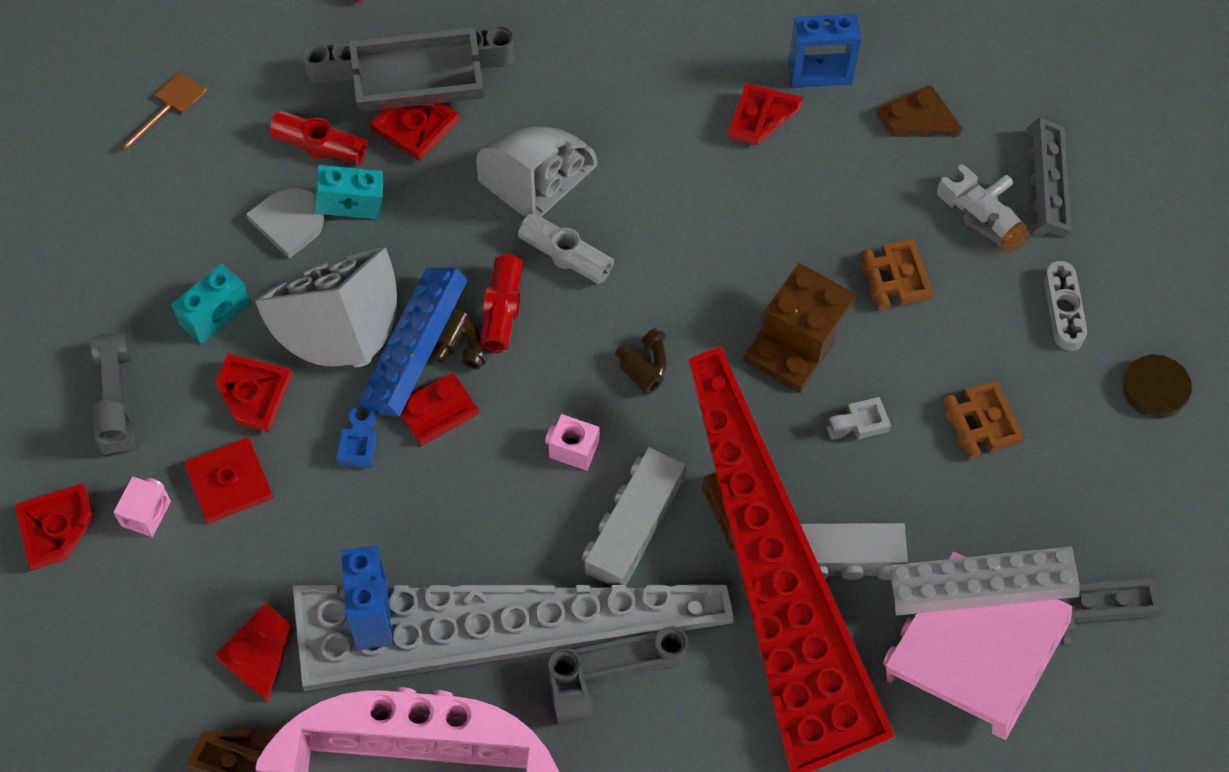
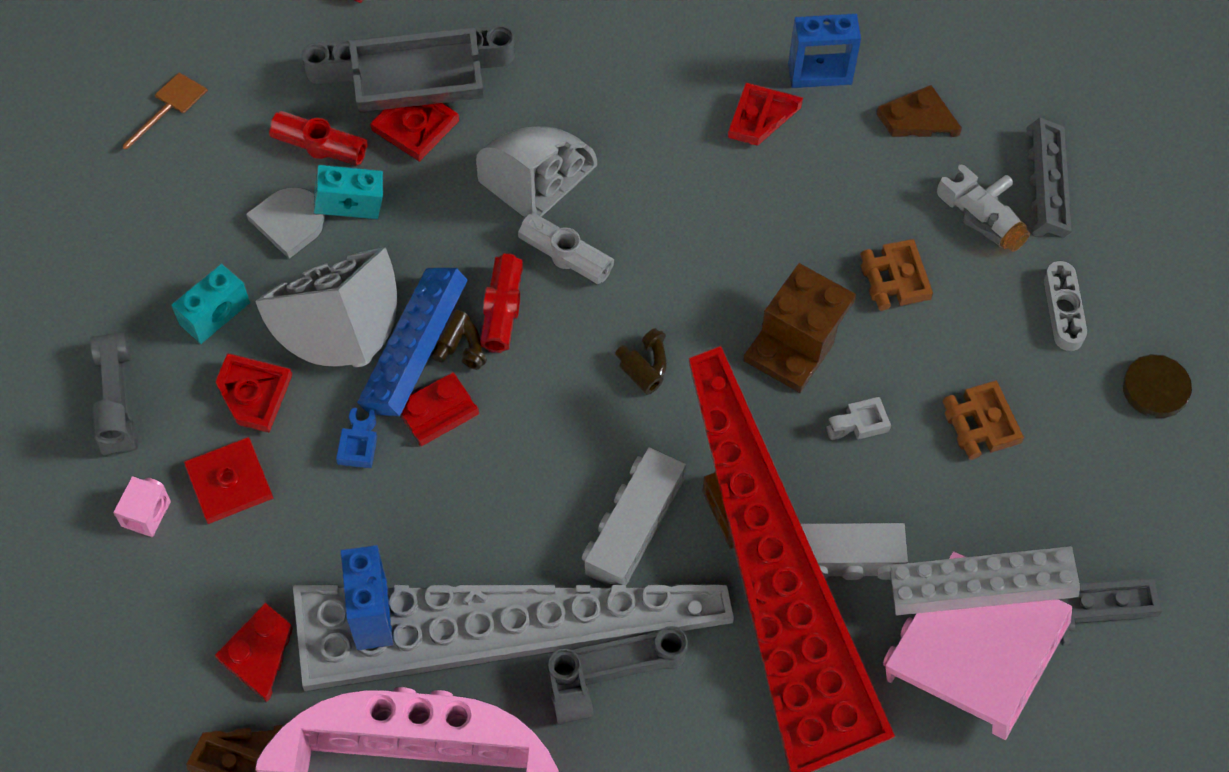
(53, 524): red plate -> none
(578, 454): bright pink brick -> none

